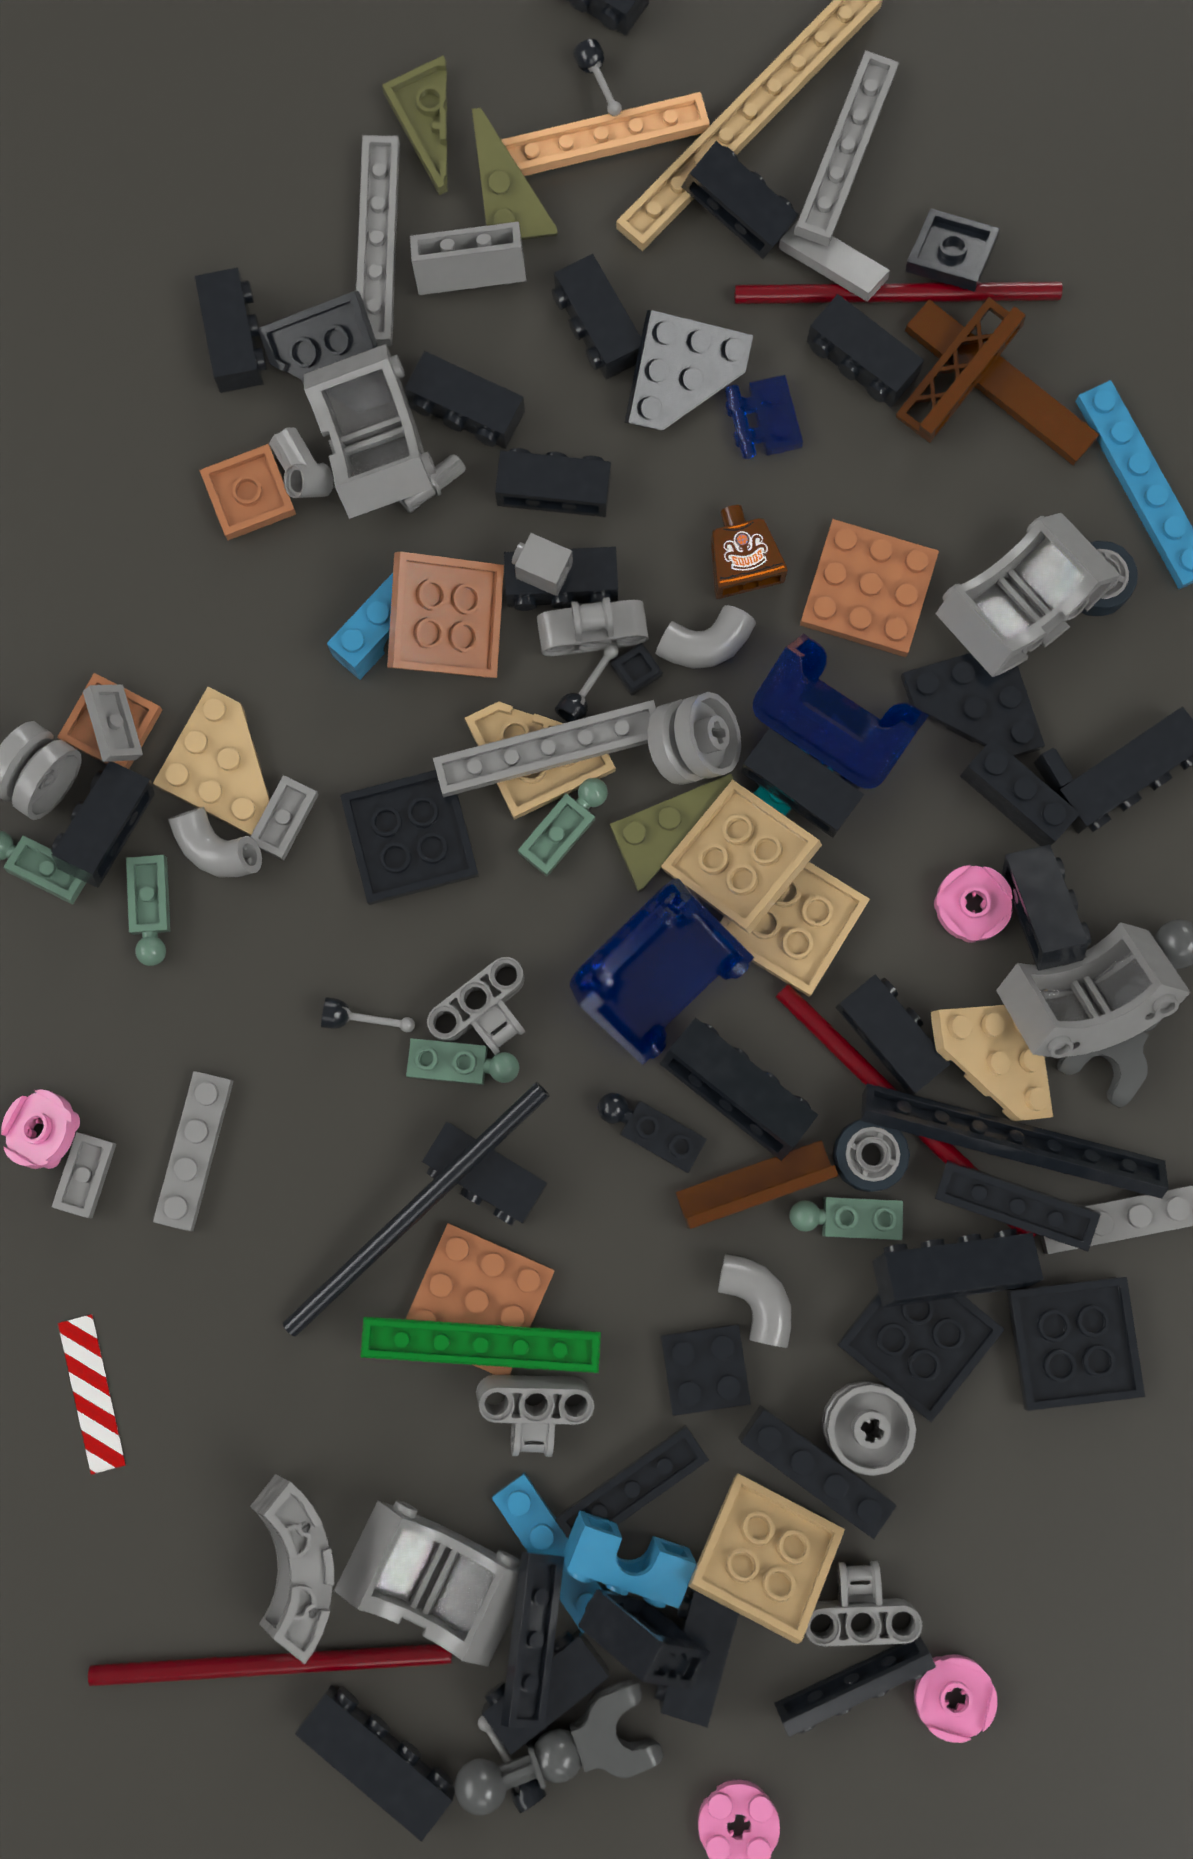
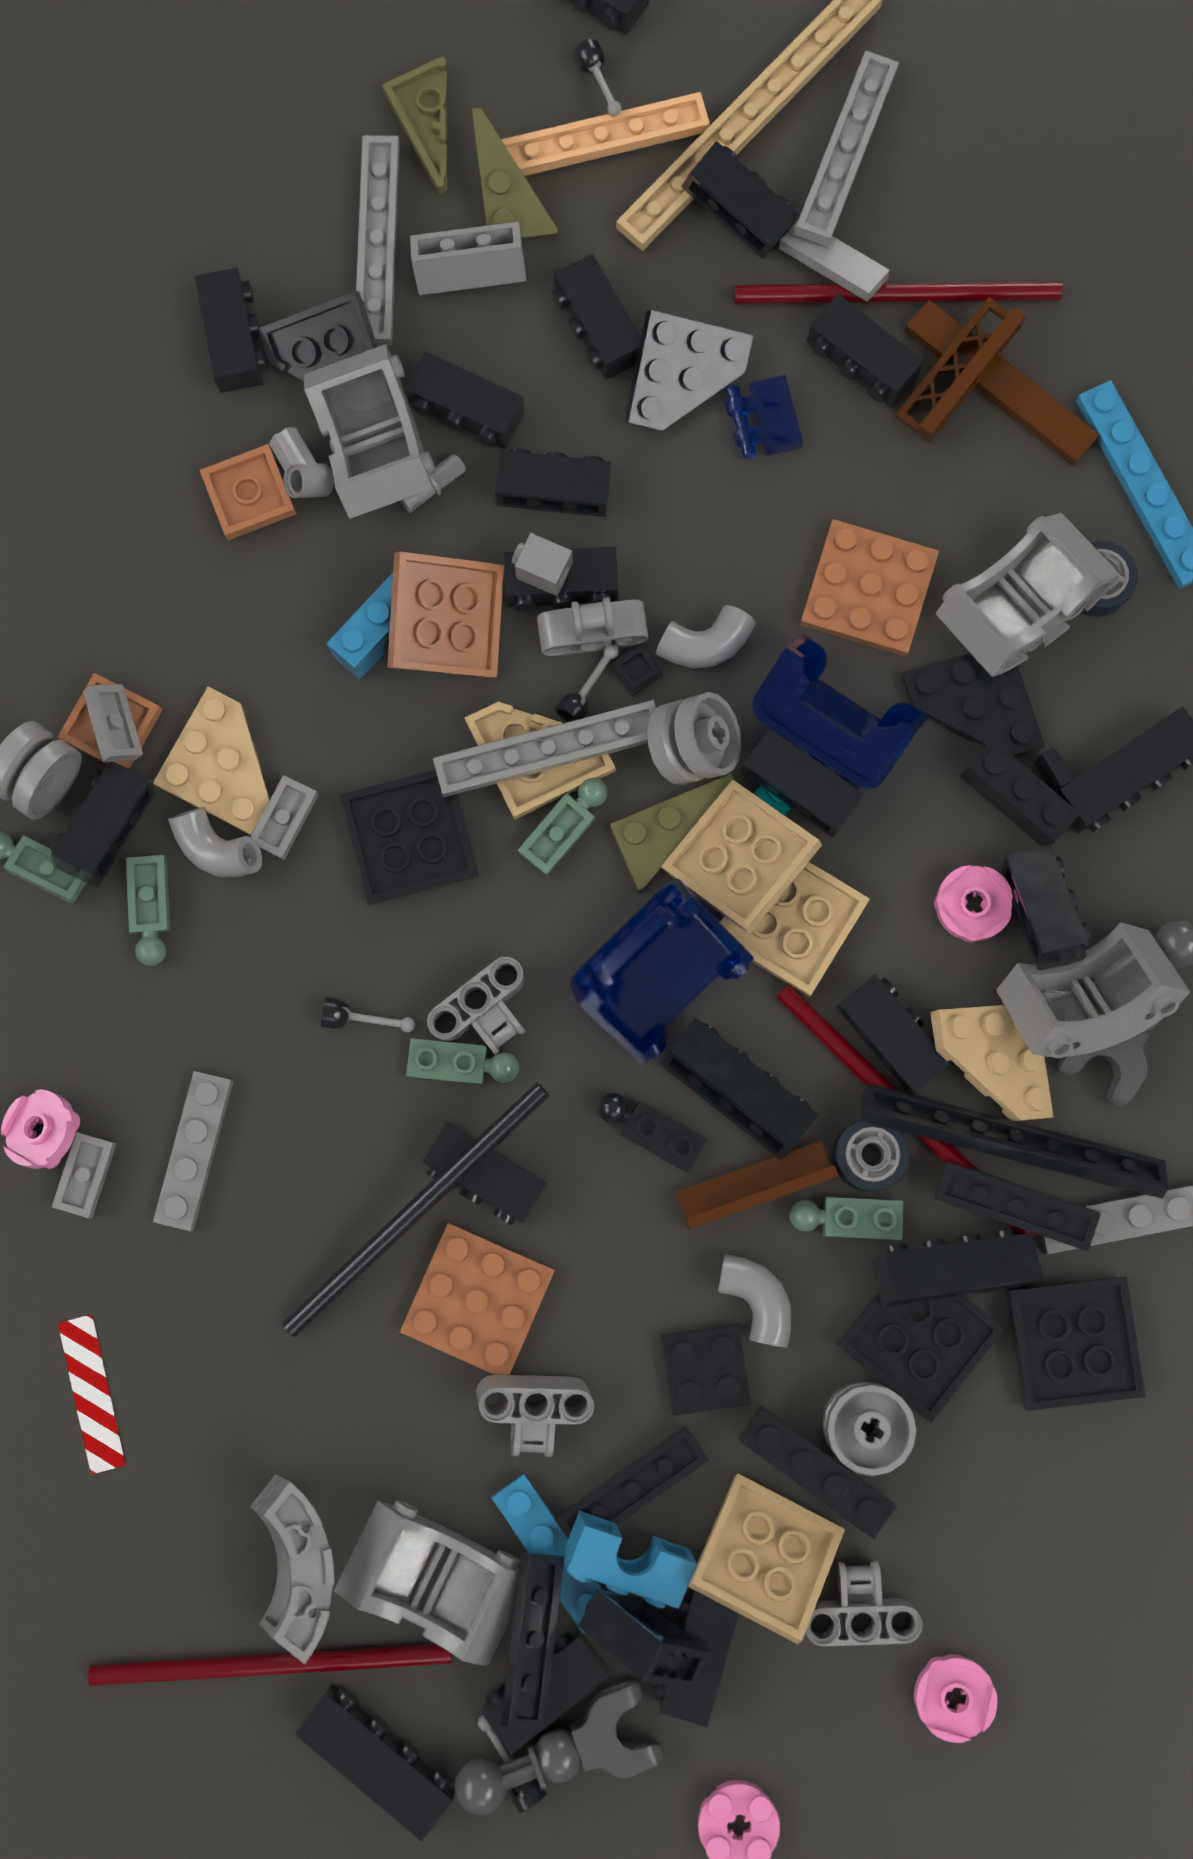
(480, 1344): green tile -> none
(744, 555): reddish brown torso -> none
(853, 1686): black plate -> none
(952, 250): black plate -> none

